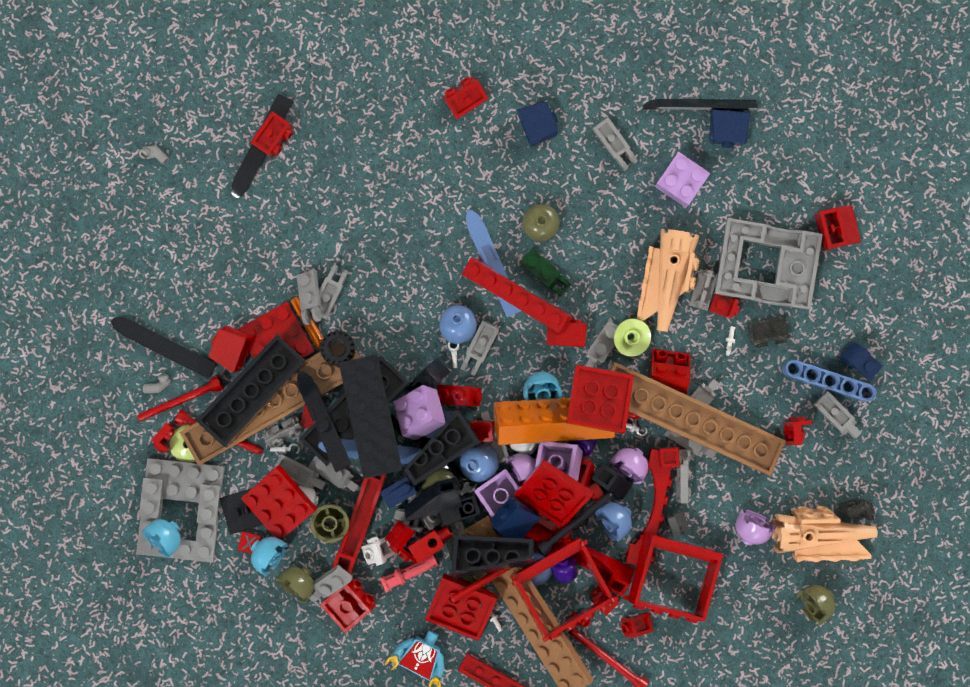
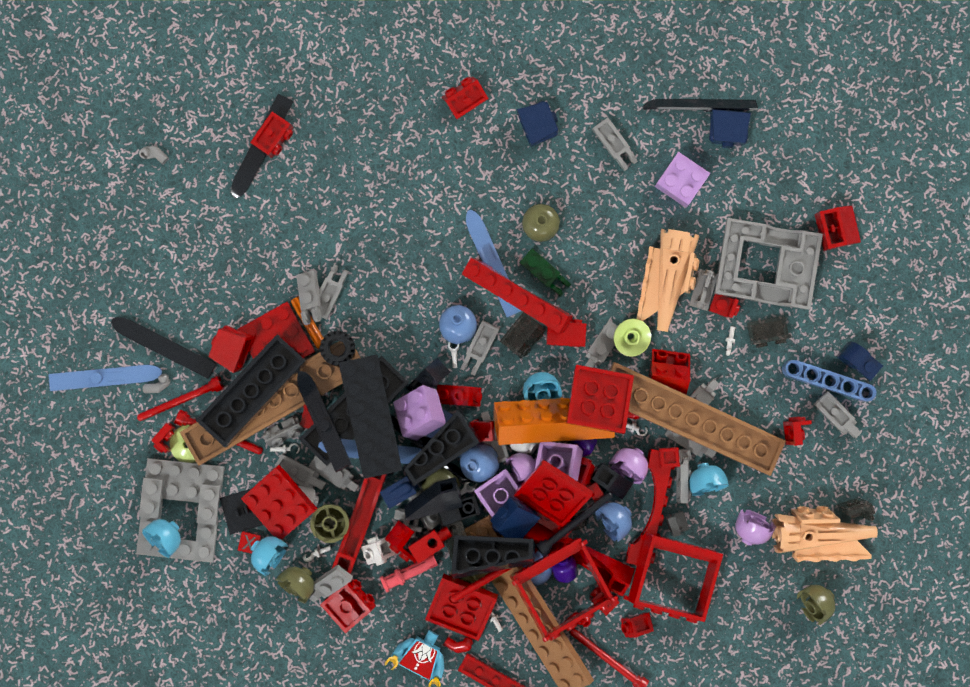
(103, 377): none -> medium blue piece
(317, 553): none -> white hand
(459, 647): none -> red arm
(522, 335): none -> clear smoke bracket
(707, 479): none -> medium azure cylinder

